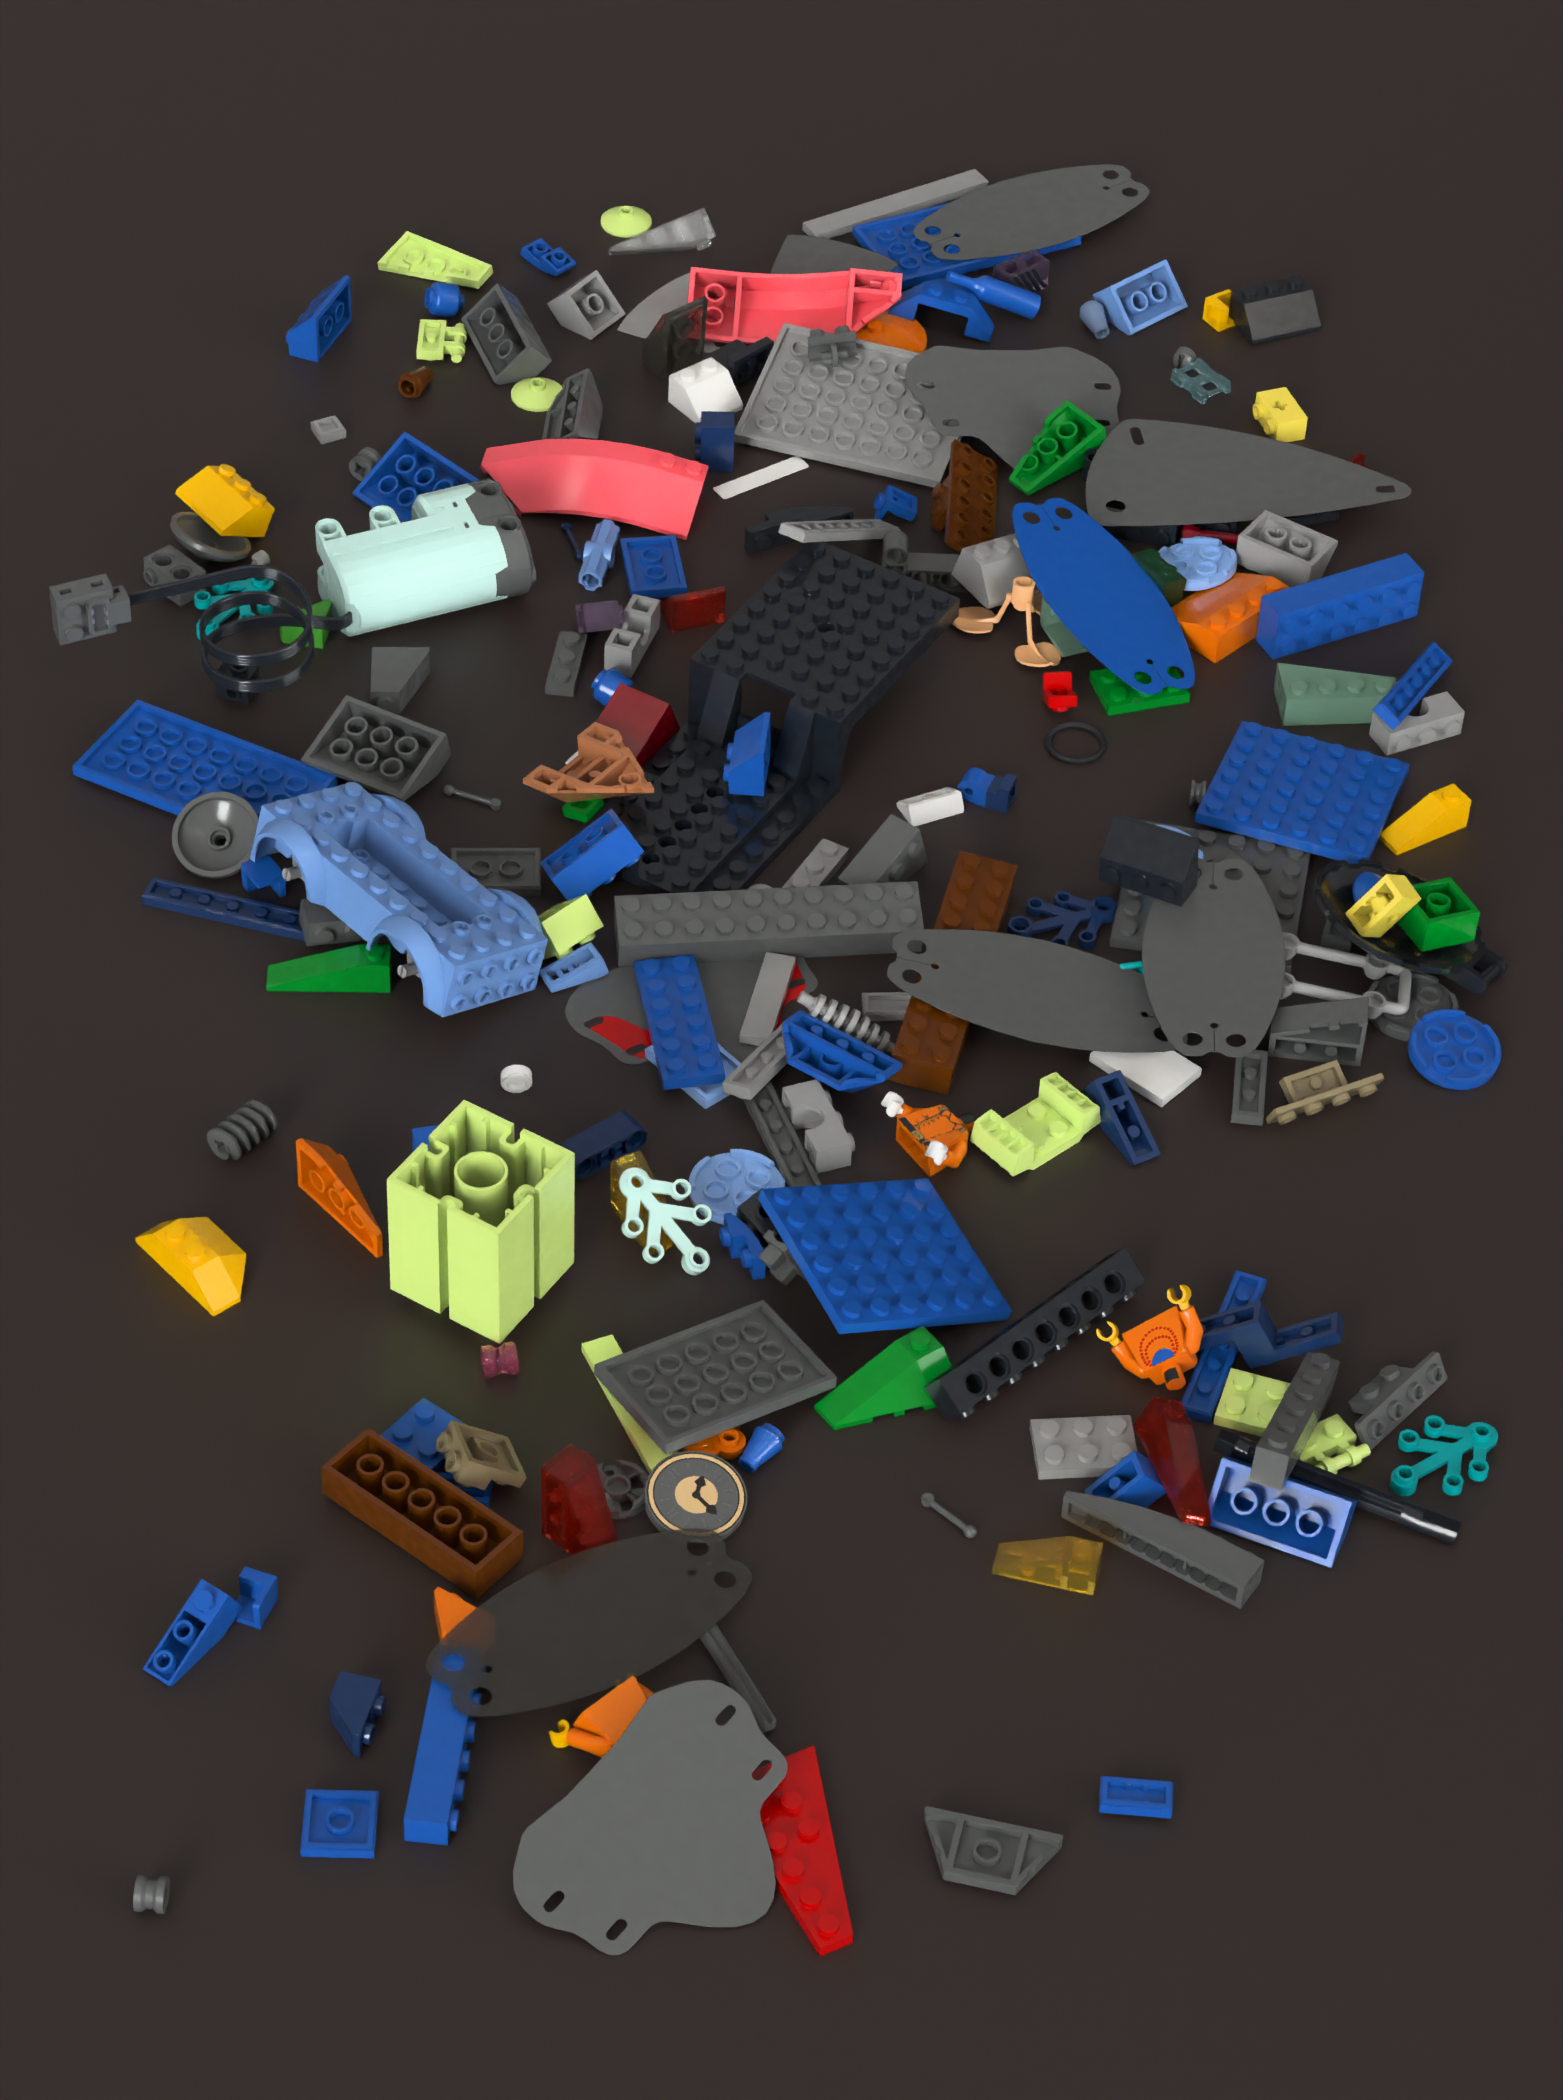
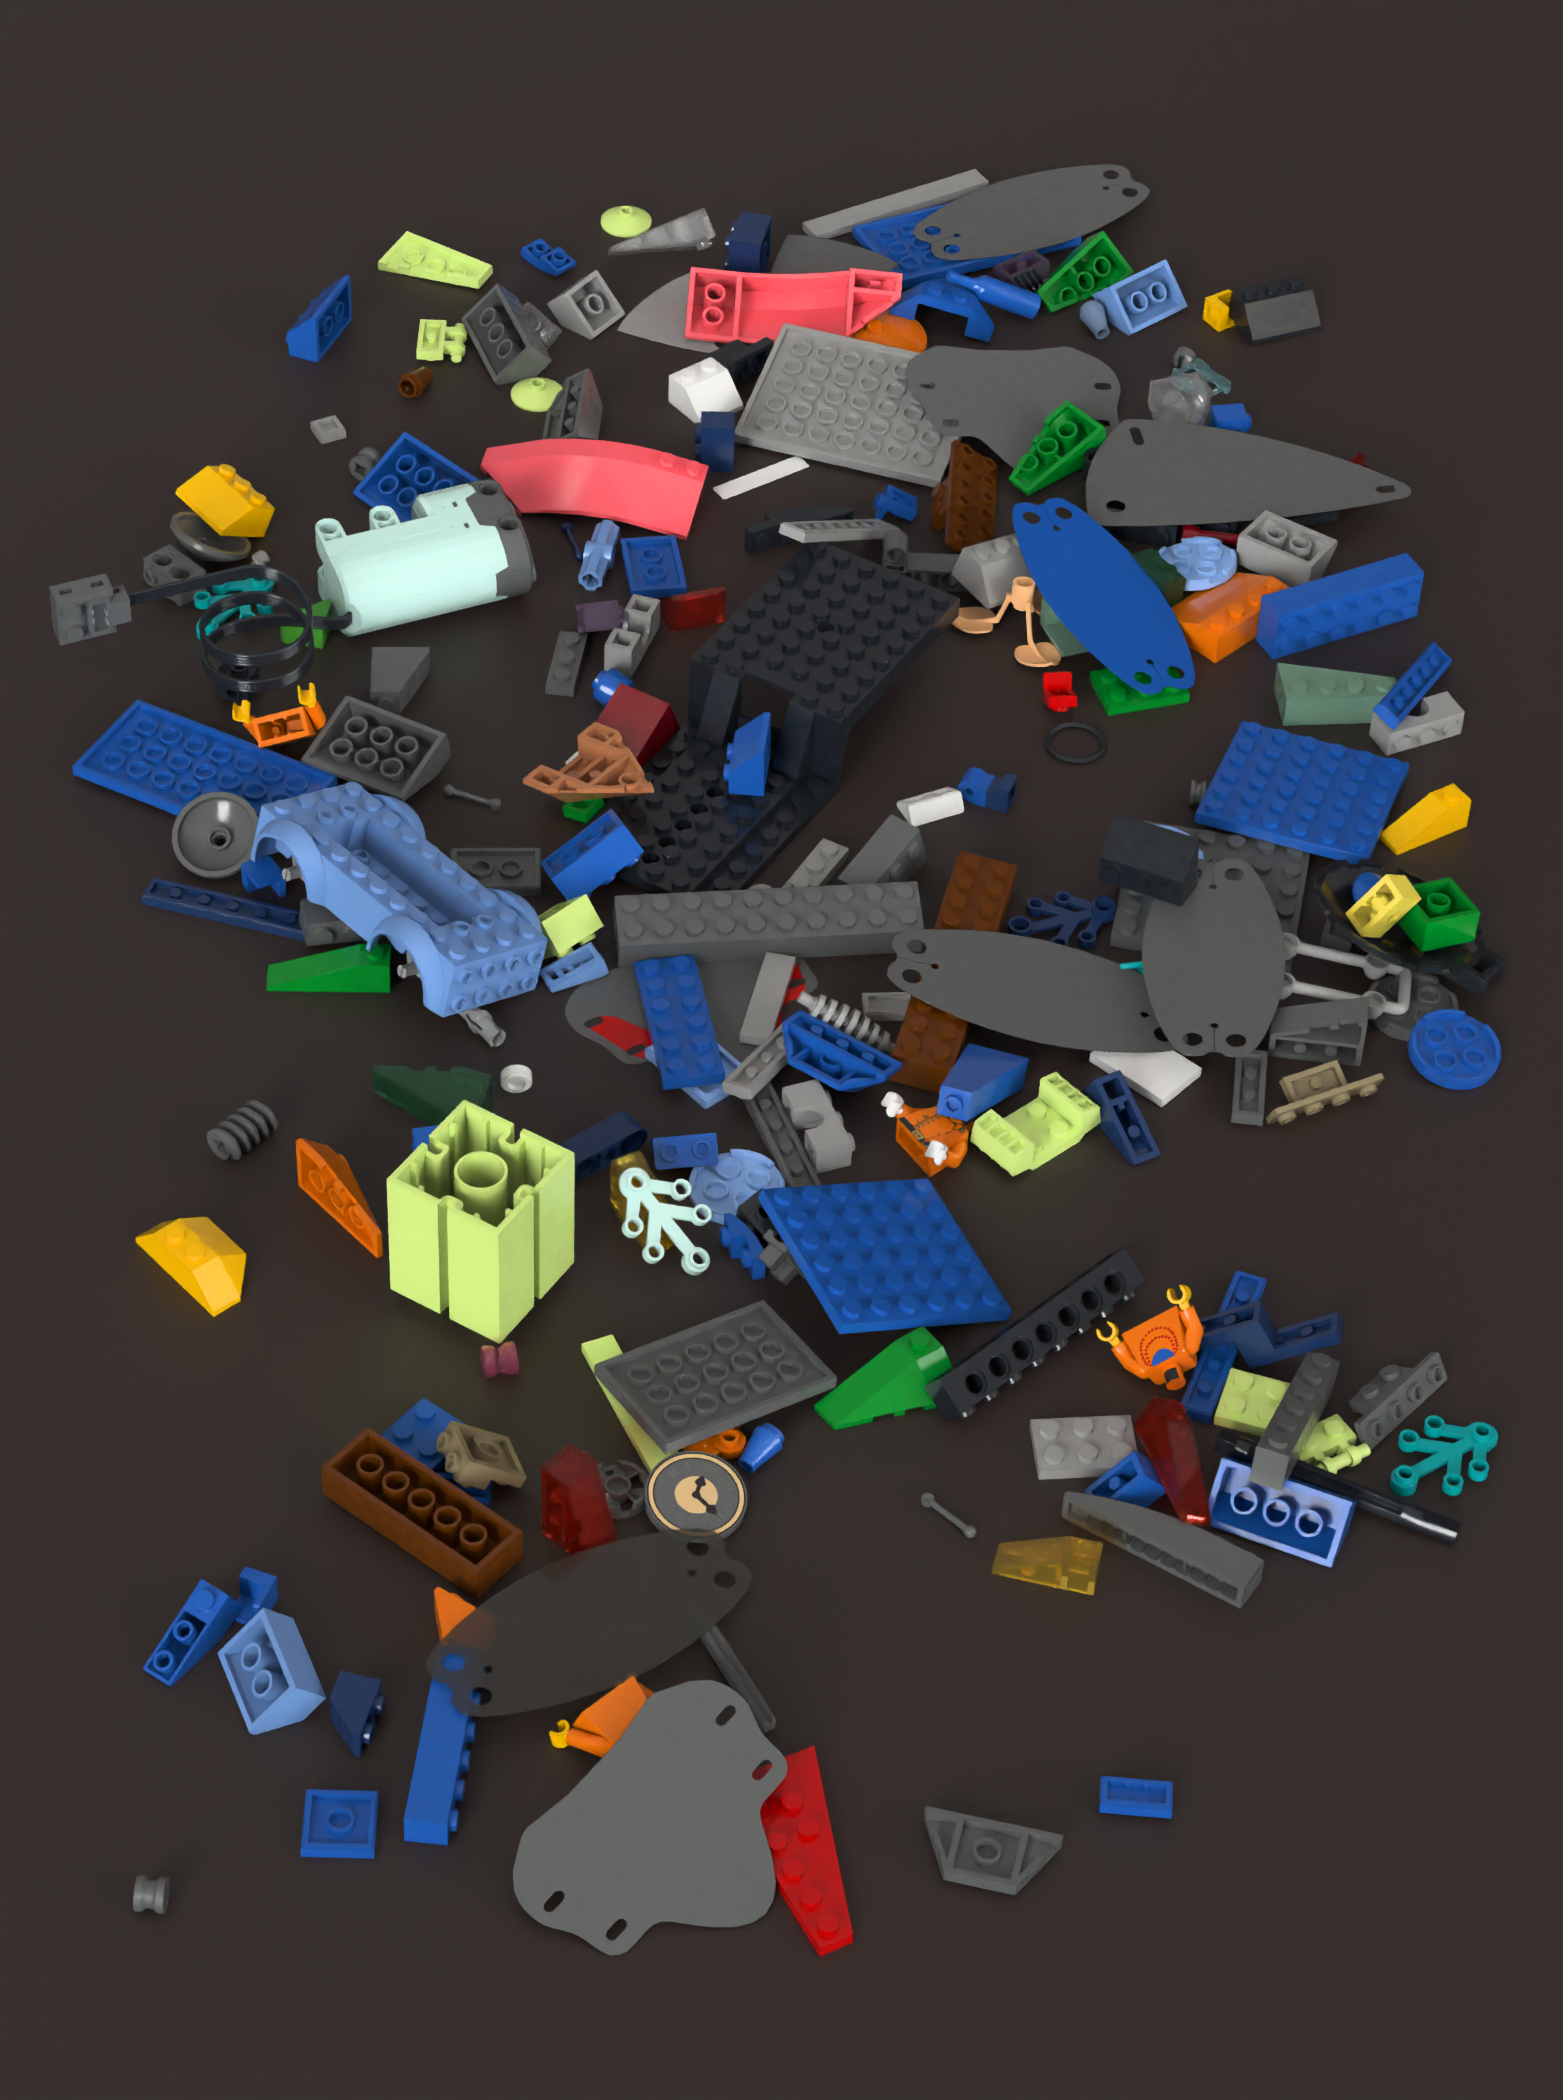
(271, 1673): none -> medium blue slope
(286, 725): none -> orange torso
(430, 1092): none -> clear green wedge
(444, 299): blue head -> none
(481, 1023): none -> light grey pin
(545, 328): none -> clear plate
(676, 339): clear smoke slope -> none
(684, 1151): none -> blue bracket
(749, 243): none -> dark blue brick
(832, 346): dark grey hips -> none
(980, 1081): none -> blue slope
(1083, 273): none -> green wedge
(1180, 399): none -> clear wedge
(1230, 417): none -> blue brick
(1280, 415): light yellow brick -> none

